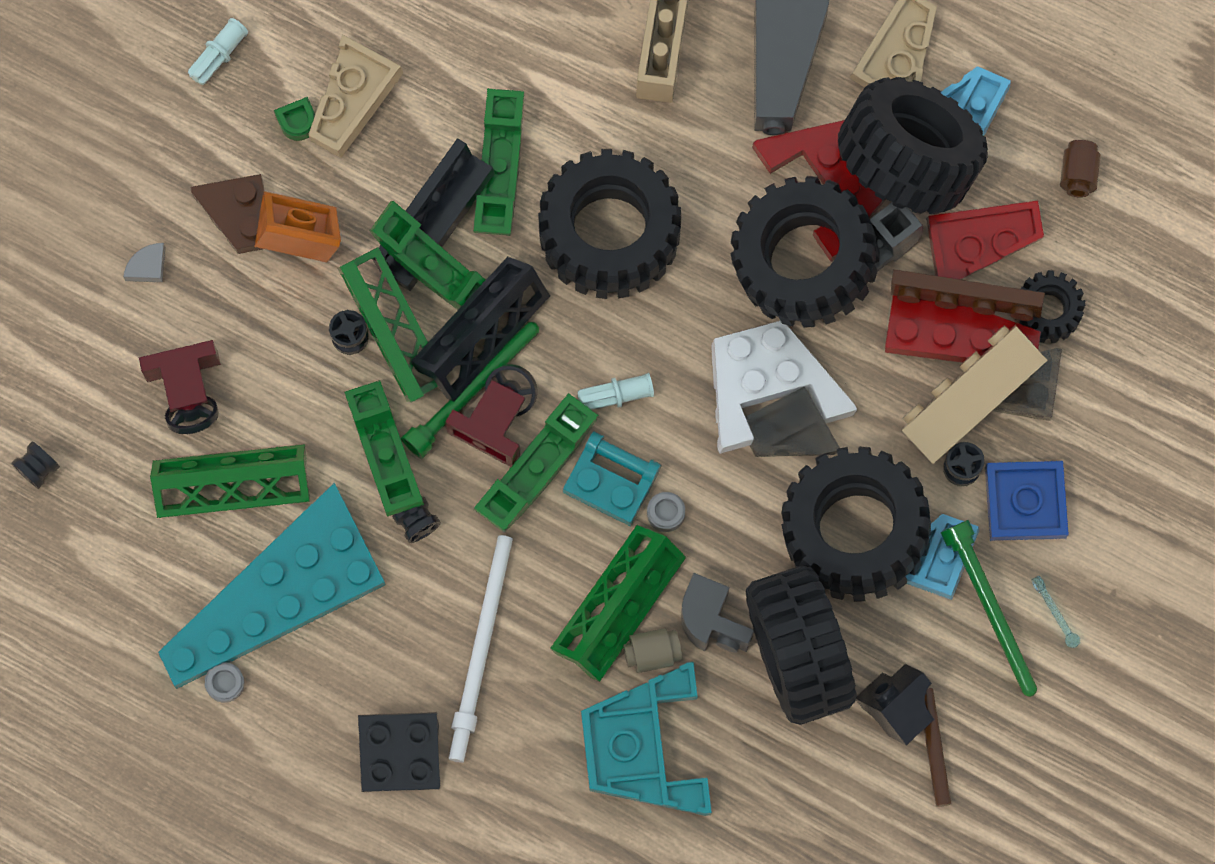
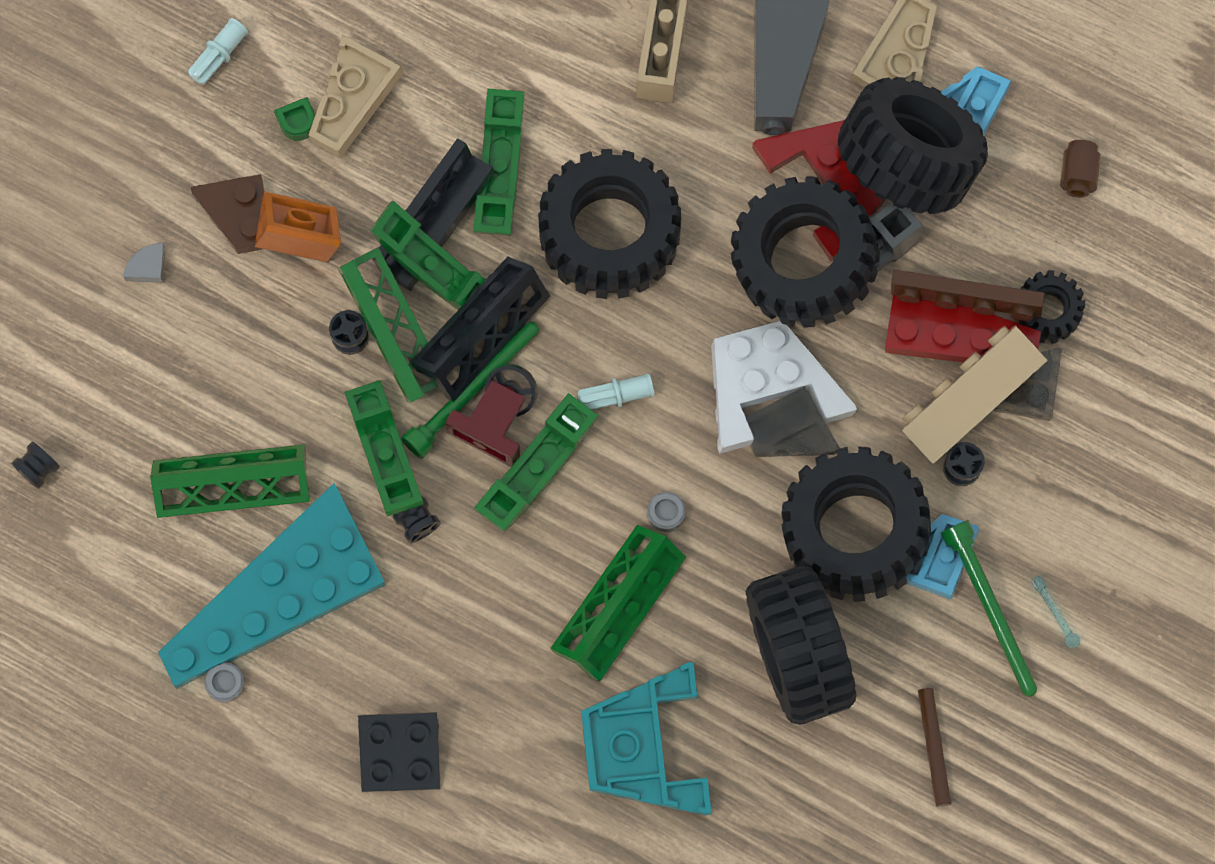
(184, 384): dark red piece -> none
(465, 720): white bar -> none
(605, 489): teal plate -> none
(653, 650): dark tan brick -> none
(702, 617): dark grey brick -> none
(898, 703): black brick -> none
(979, 237): red wing -> none
(1026, 500): blue plate -> none

